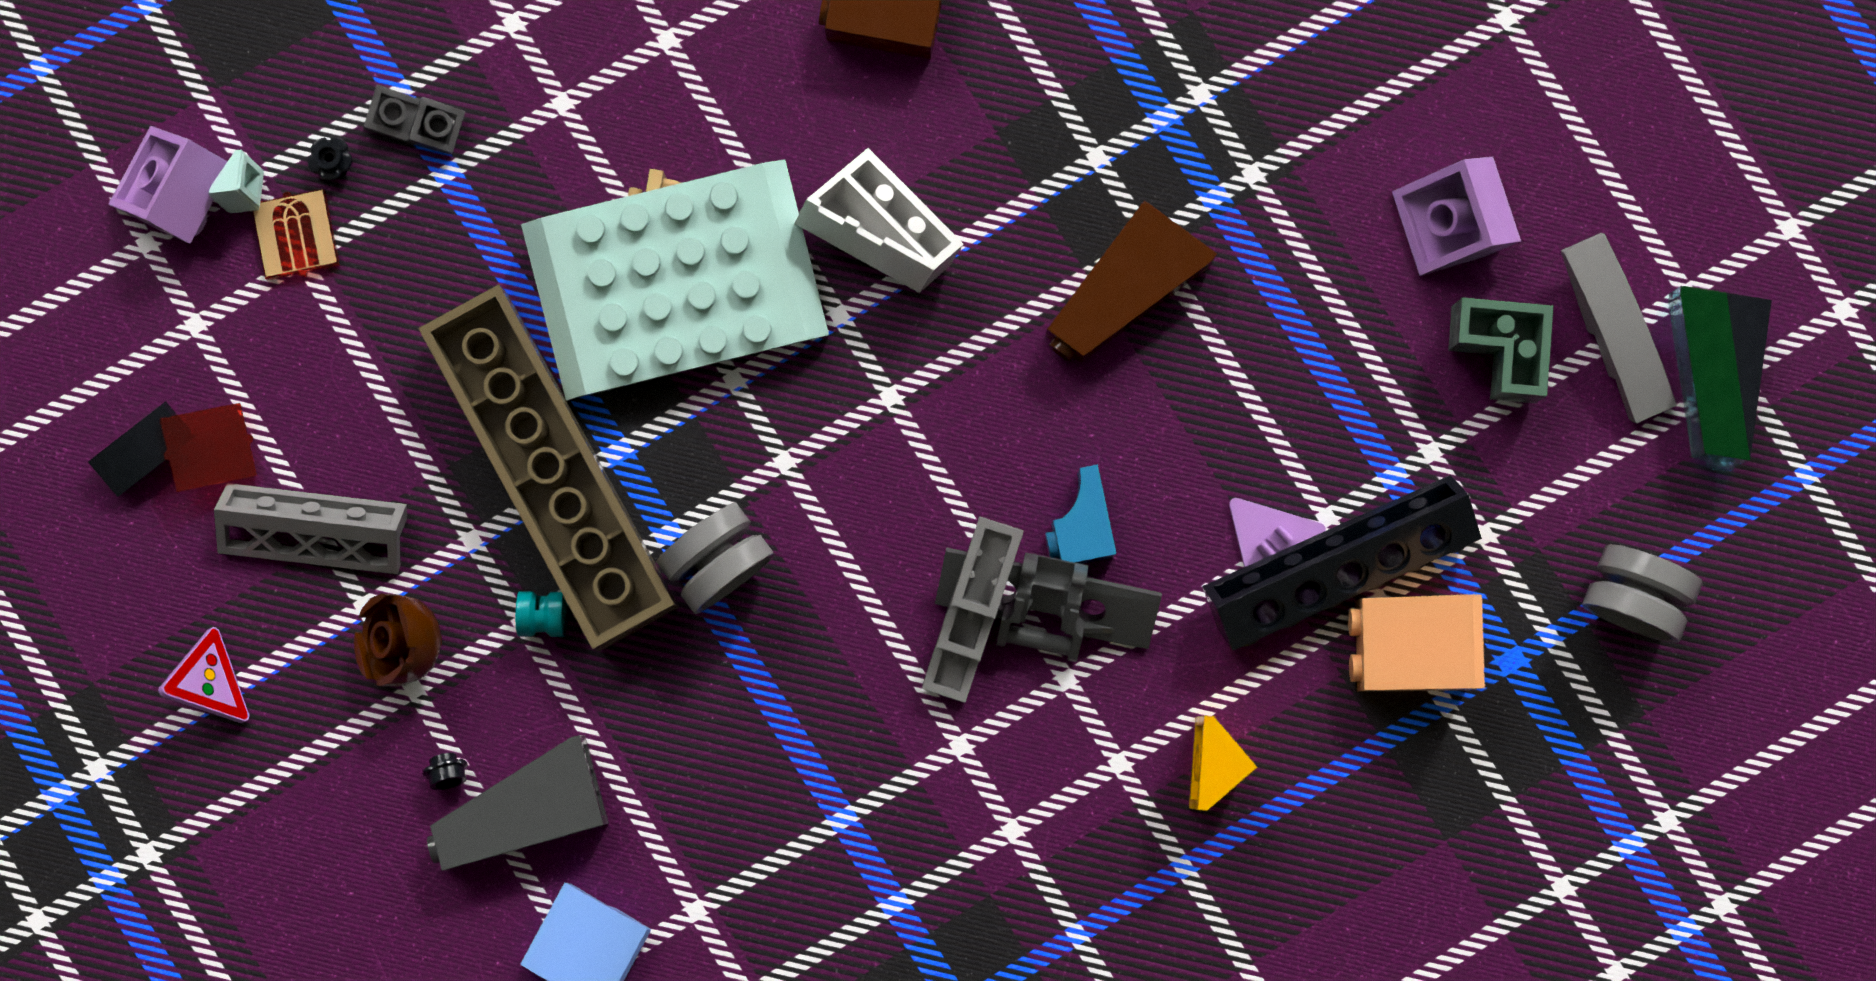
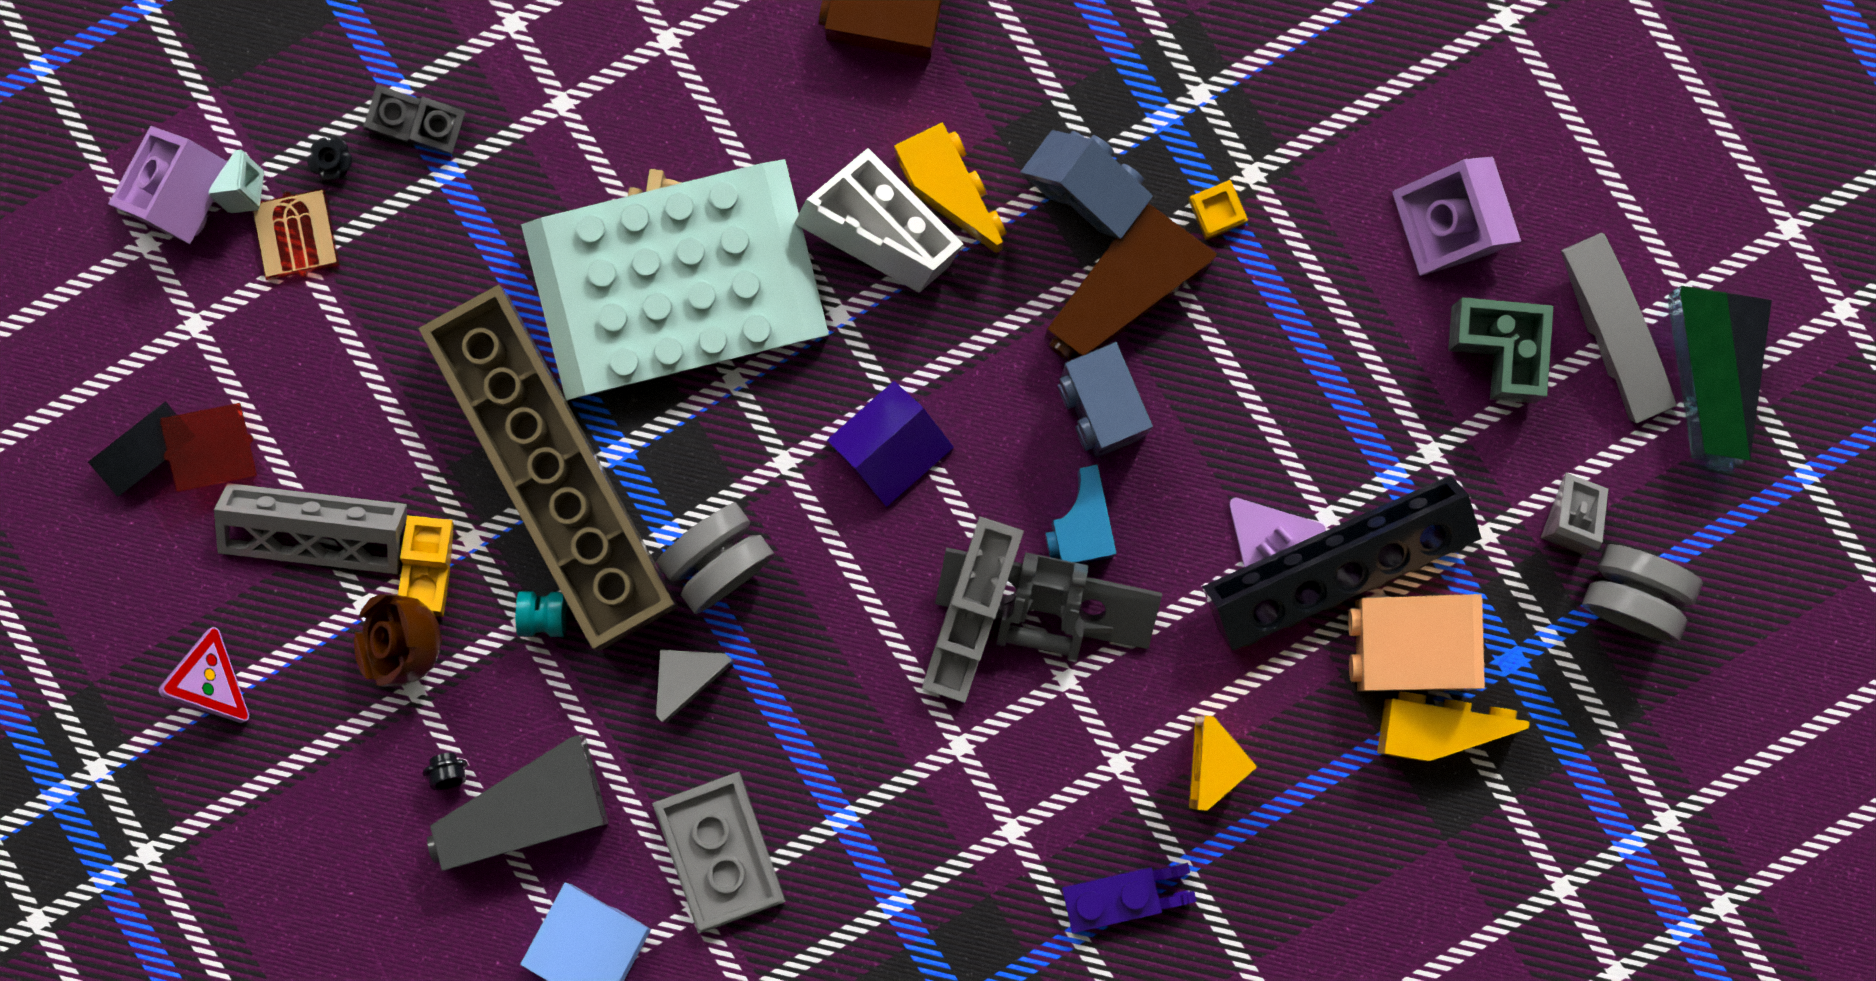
(426, 561): none -> yellow slope
(684, 677): none -> light grey slope
(719, 852): none -> light grey tile
(890, 443): none -> dark purple slope
(942, 181): none -> yellow slope
(1089, 180): none -> sand blue brick
(1104, 400): none -> sand blue brick
(1122, 897): none -> dark purple hinge
(1218, 209): none -> yellow tile
(1431, 732): none -> yellow slope
(1577, 515): none -> light grey slope

